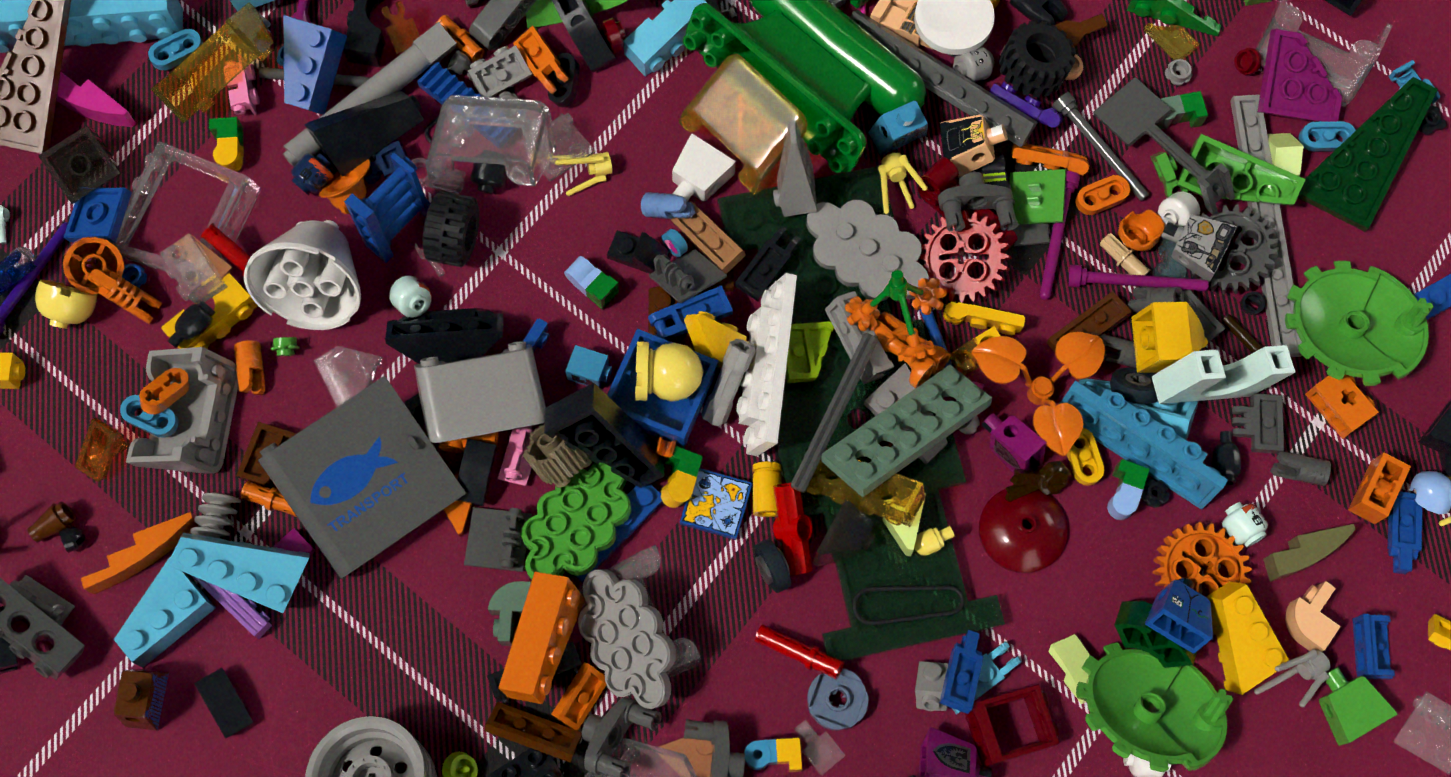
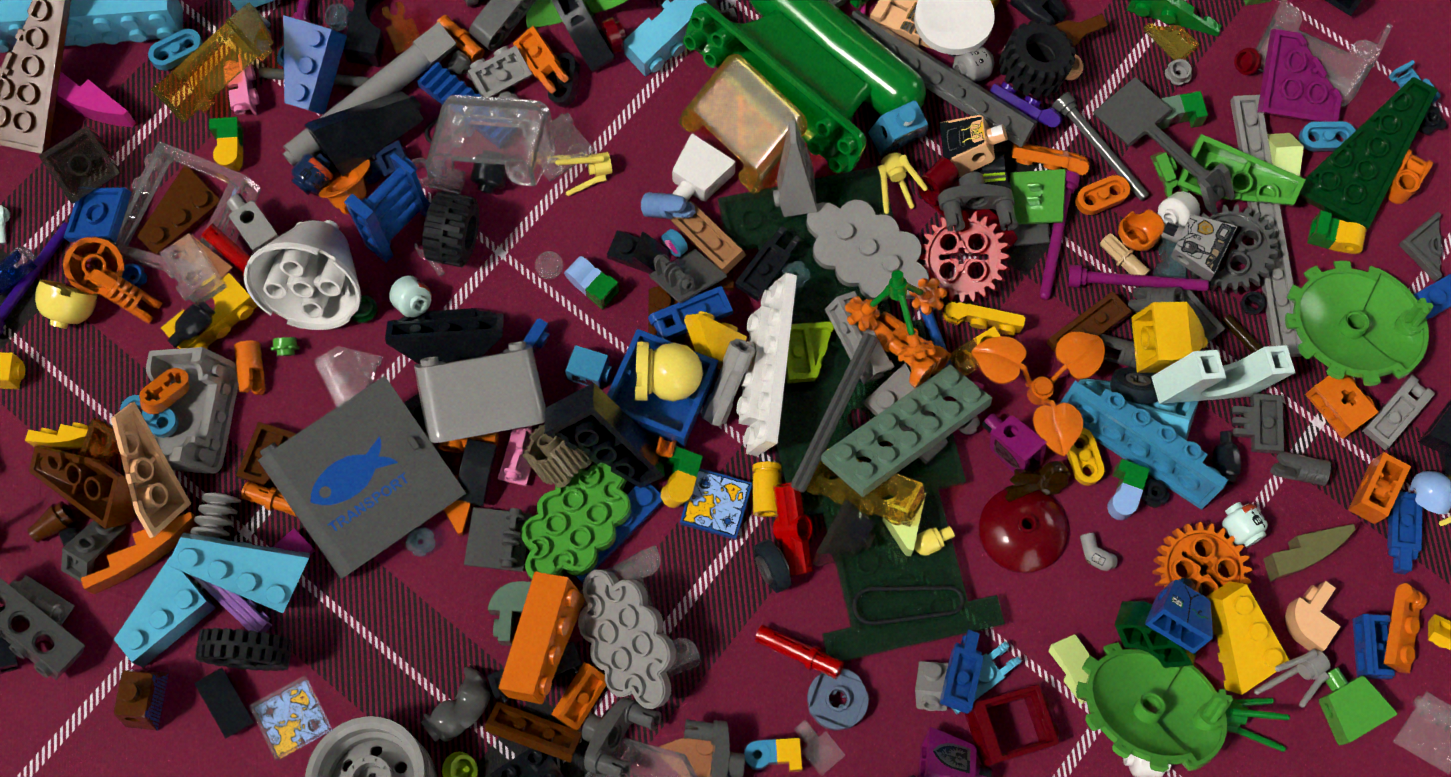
(65, 439): none -> yellow slope
(85, 547): none -> dark grey bracket
(86, 484): none -> reddish brown wedge
(150, 479): none -> light nougat wedge
(179, 212): none -> reddish brown wing
(243, 649): none -> black wheel
(250, 222): none -> light grey torso
(290, 718): none -> clear tile
(336, 16): none -> clear light blue plate
(366, 310): none -> dark green plate
(420, 549): none -> clear light blue plate
(457, 715): none -> dark grey animal
(549, 265): none -> clear plate
(799, 267): none -> clear light blue plate
(1096, 556): none -> light grey arm
(1238, 714): none -> green plant
(1336, 234): none -> leg
(1398, 412): none -> light grey plate
(1403, 628): none -> orange plate
(1410, 176): none -> orange piece
(1425, 246): none -> dark grey tile

